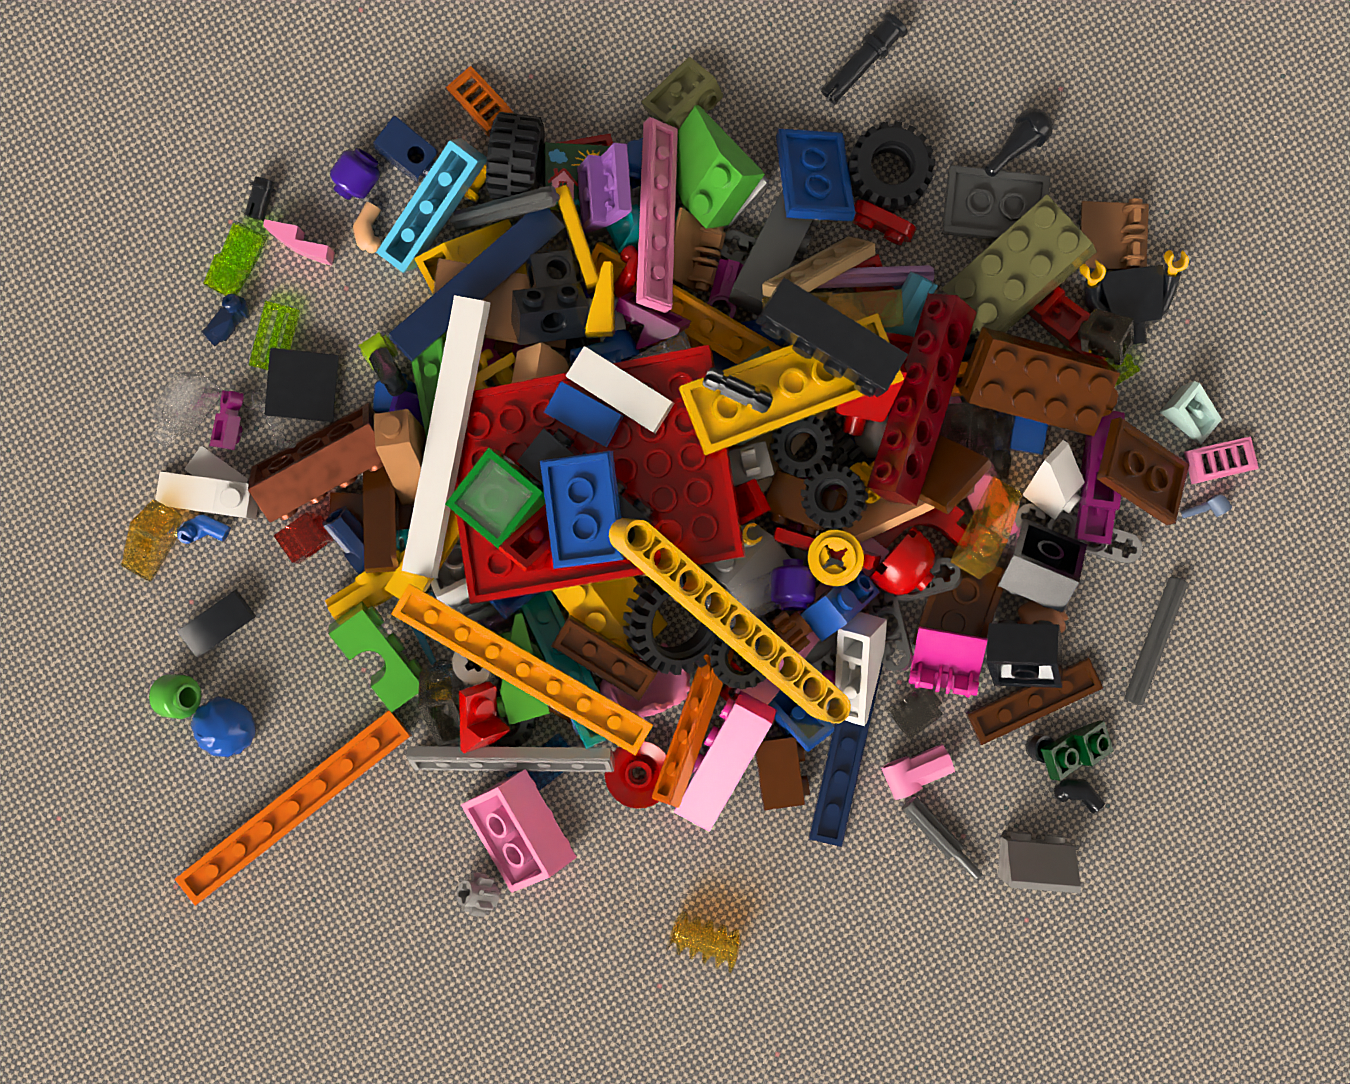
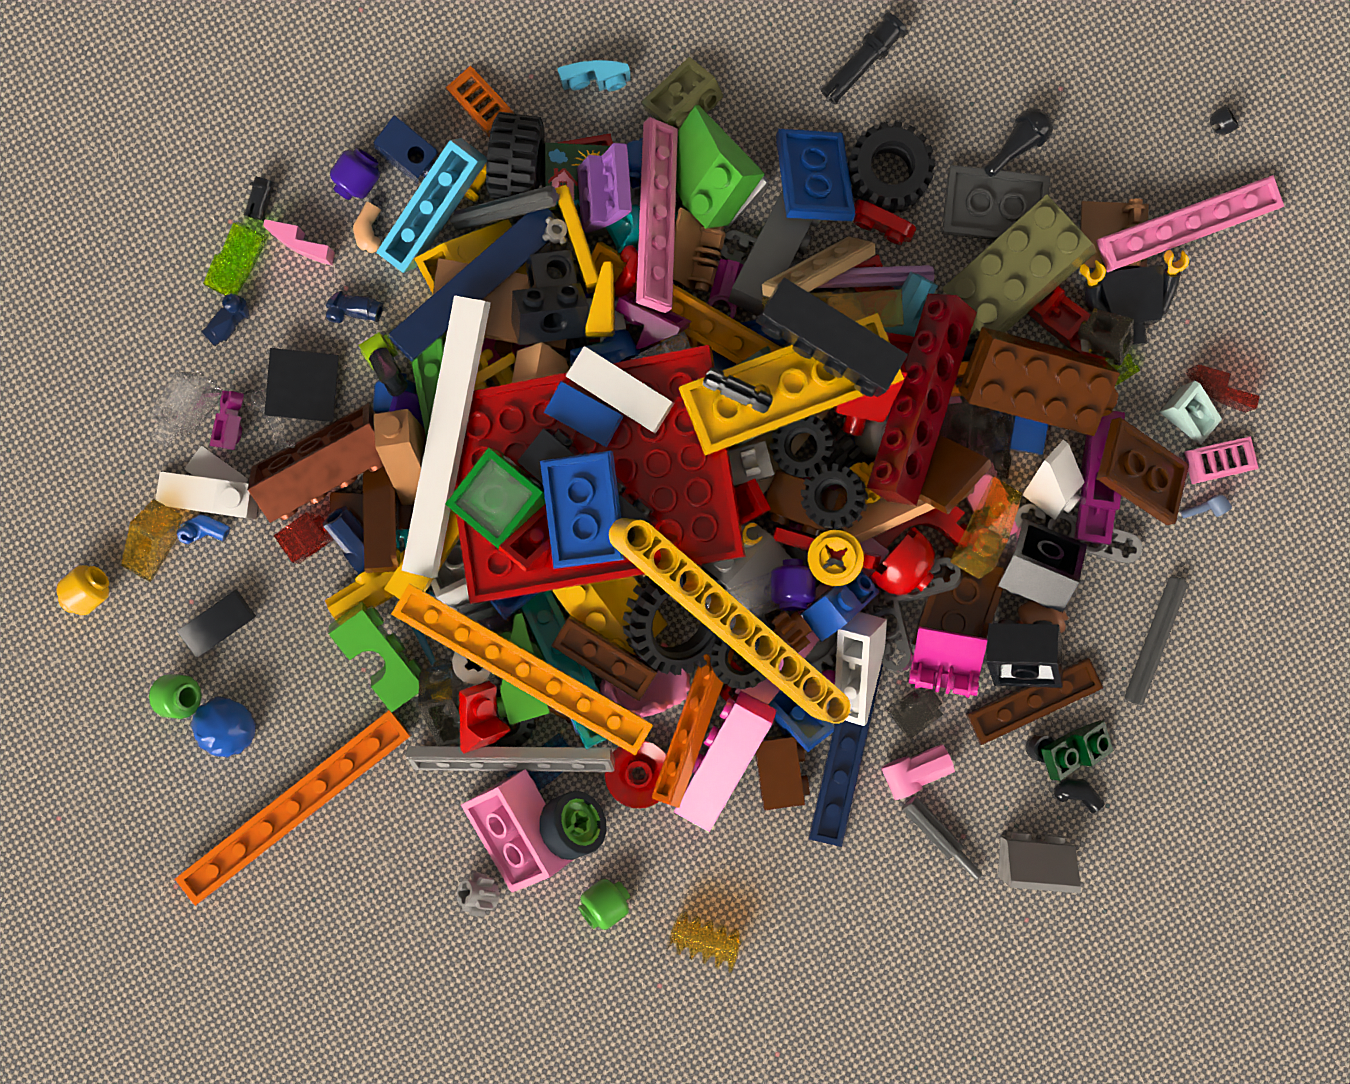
(83, 589): none -> yellow head
(263, 328): clear neon green tile -> none
(353, 306): none -> dark blue arm
(555, 231): none -> light grey piece
(558, 827): none -> black wheel
(604, 904): none -> bright green head
(608, 75): none -> medium azure slope
(1189, 223): none -> bright pink tile
(1215, 385): none -> clear red slope
(1225, 119): none -> black hinge

